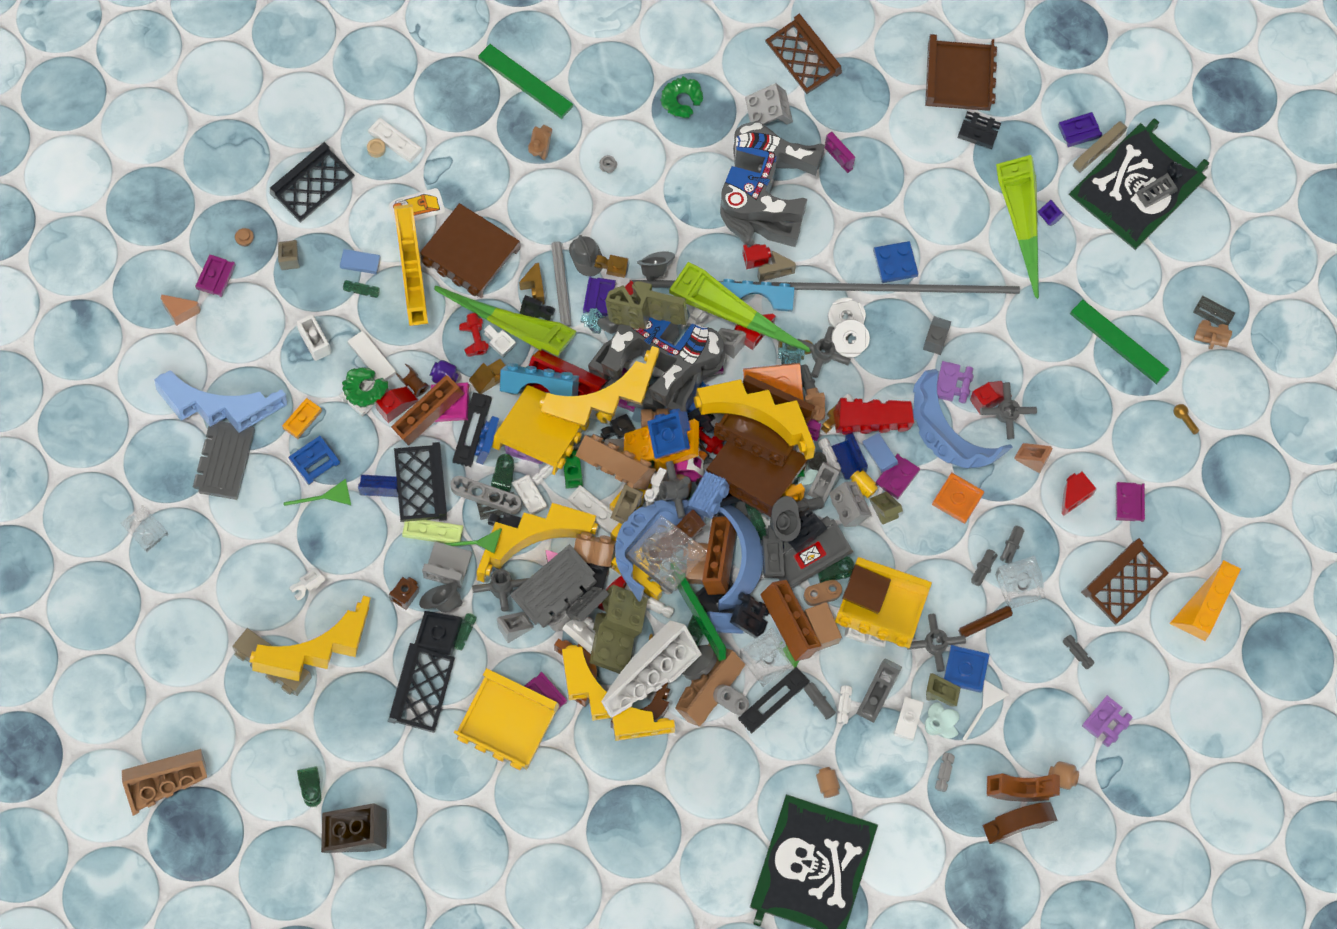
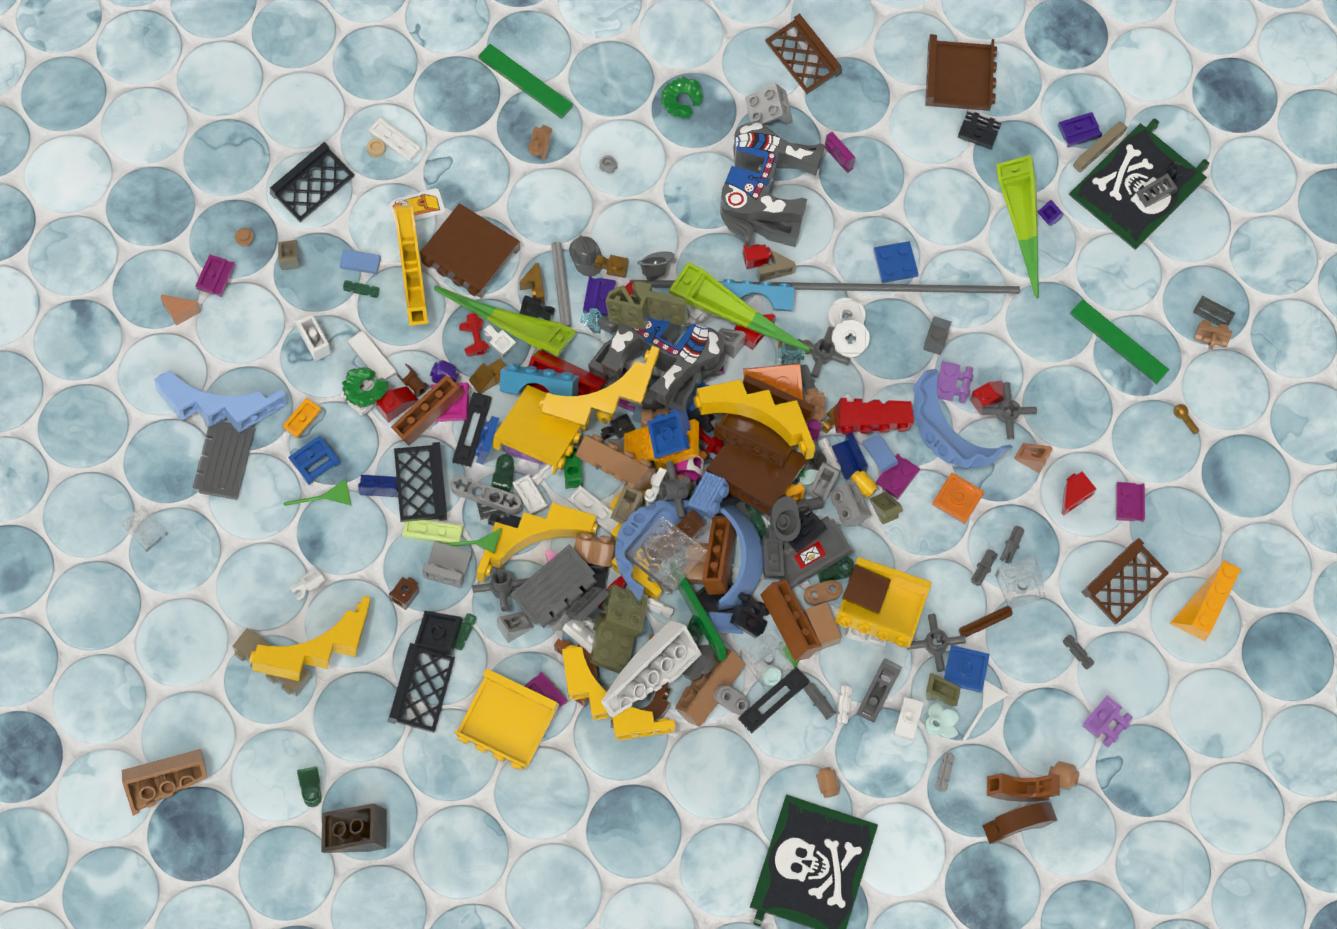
(442, 598): dark grey piece -> none
(771, 675): none -> light aqua tile

